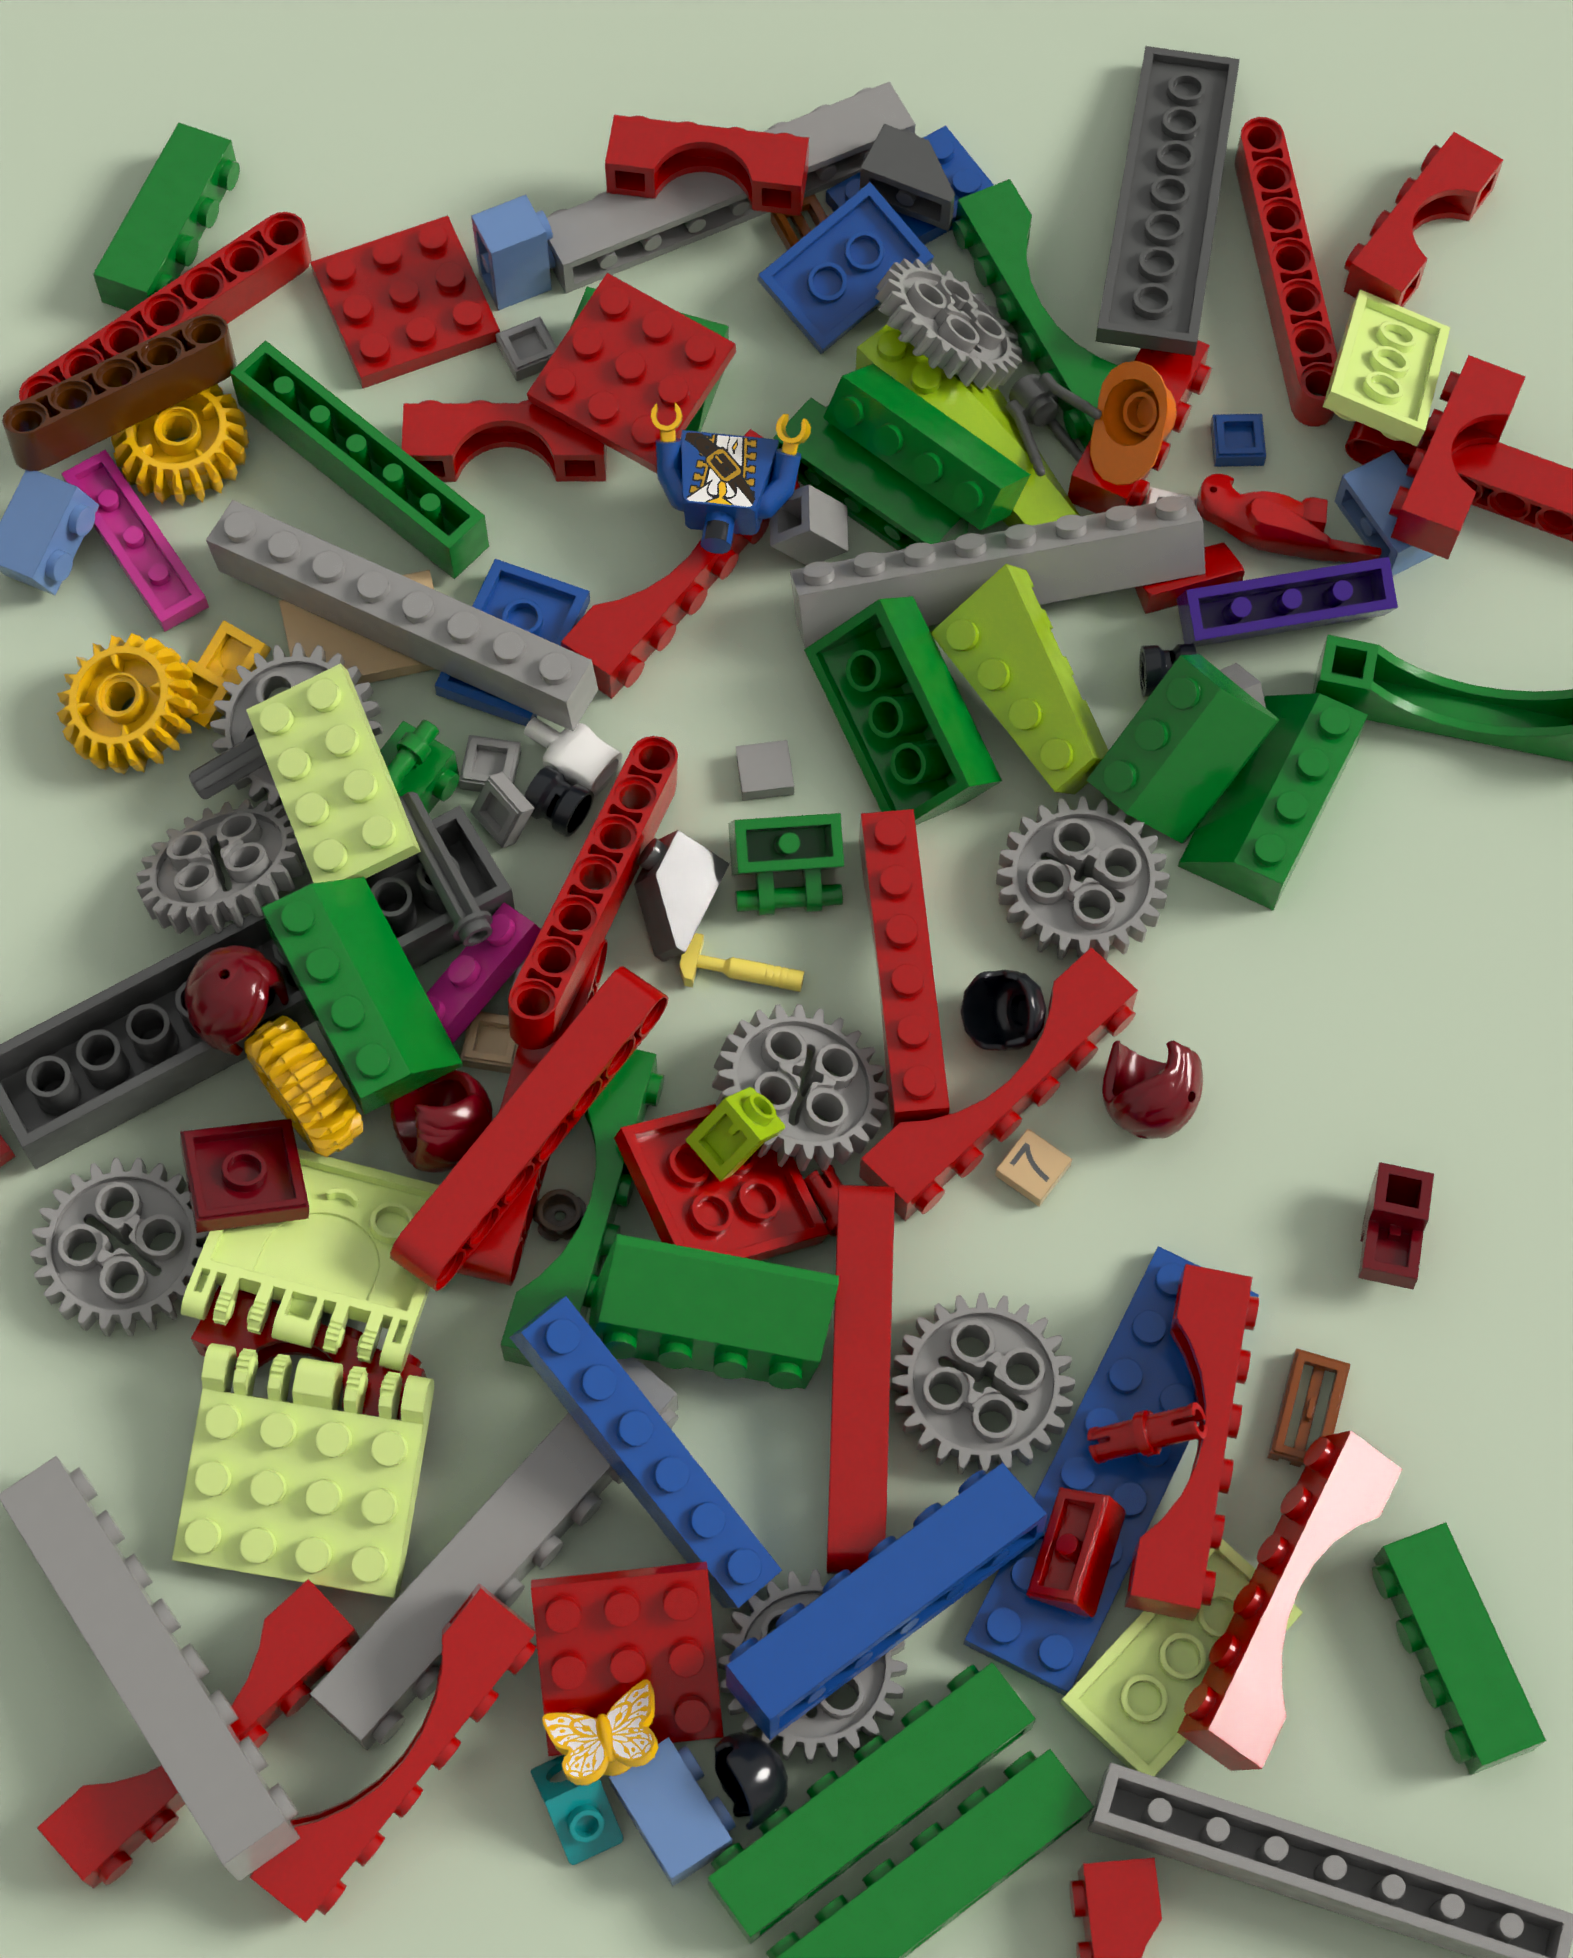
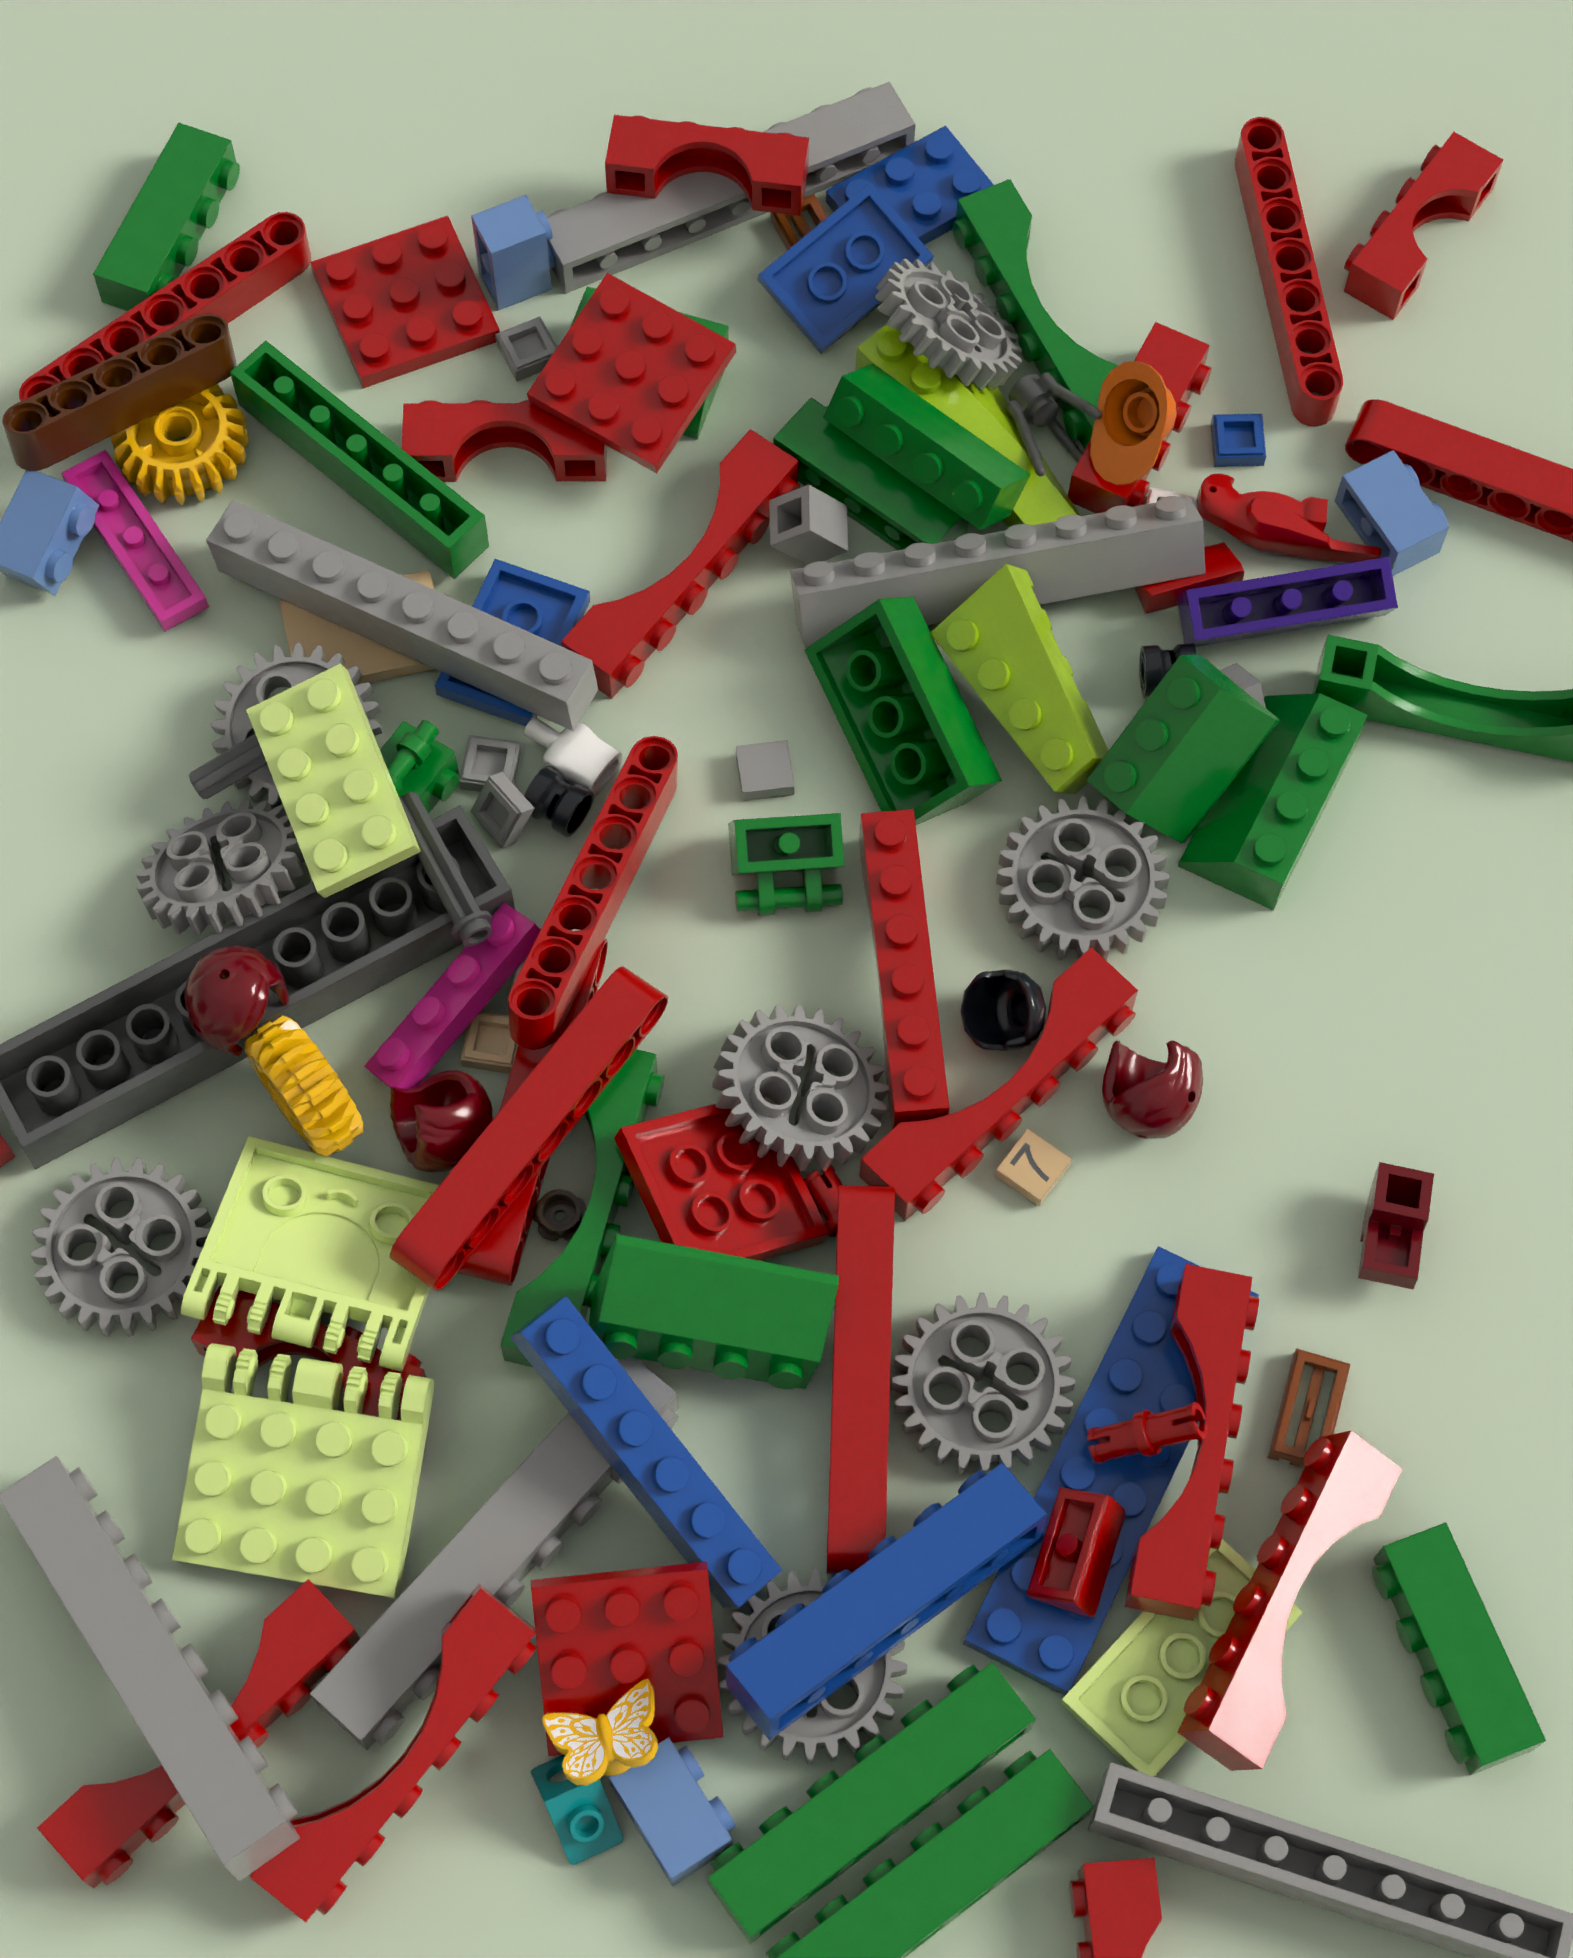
(151, 722): yellow gear -> none
(218, 664): yellow slope -> none
(244, 1175): dark red tile -> none
(360, 990): green slope -> none
(676, 890): slope -> none
(725, 479): torso -> none
(735, 1131): lime bracket -> none
(737, 968): light yellow piece -> none
(751, 1776): black hair -> none
(909, 176): dark grey slope -> none
(1168, 202): dark grey plate -> none
(1387, 368): yellowish green plate -> none
(1439, 499): red arch -> none

